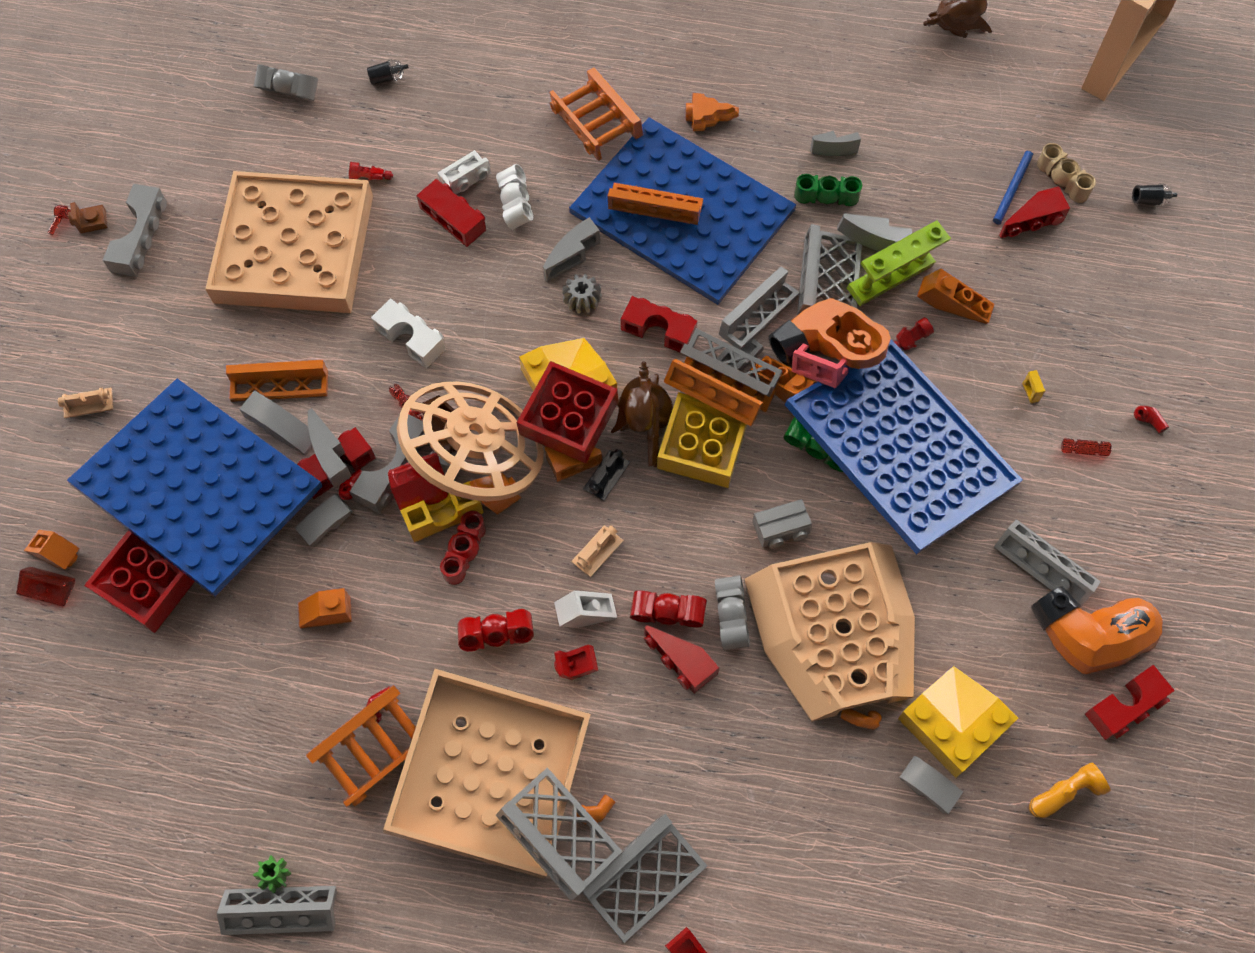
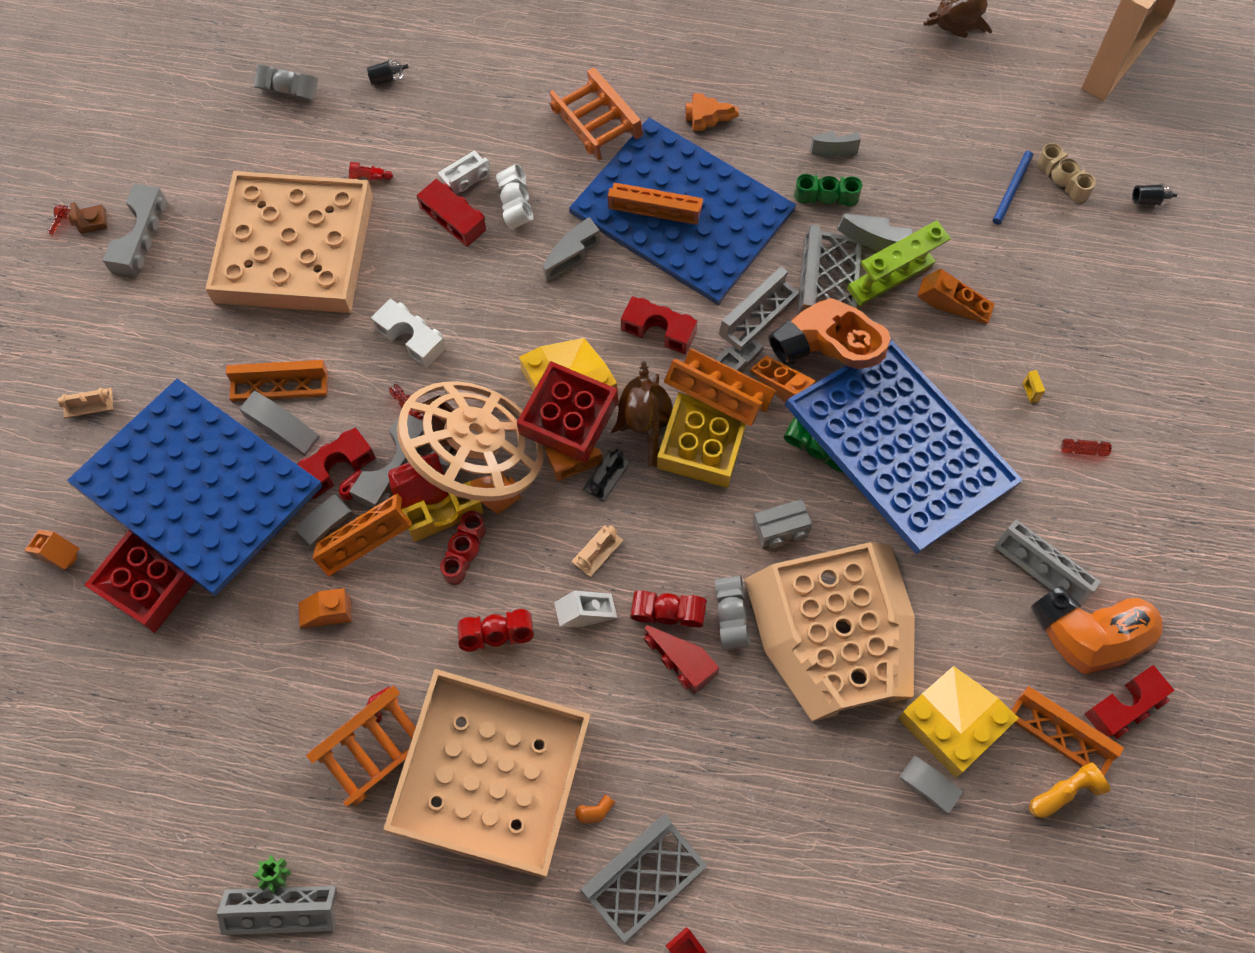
(45, 585): clear red slope -> none
(327, 450): light grey slope -> none
(361, 535): none -> orange fence
(545, 853): light grey fence -> none
(576, 662): red bracket -> none
(582, 293): light grey gear -> none
(727, 370): light grey fence -> none
(818, 368): coral hinge -> none
(861, 720): orange arm -> none
(906, 338): red piece -> none
(1043, 209): red slope -> none
(1069, 724): none -> orange fence
(1152, 416): red arm -> none

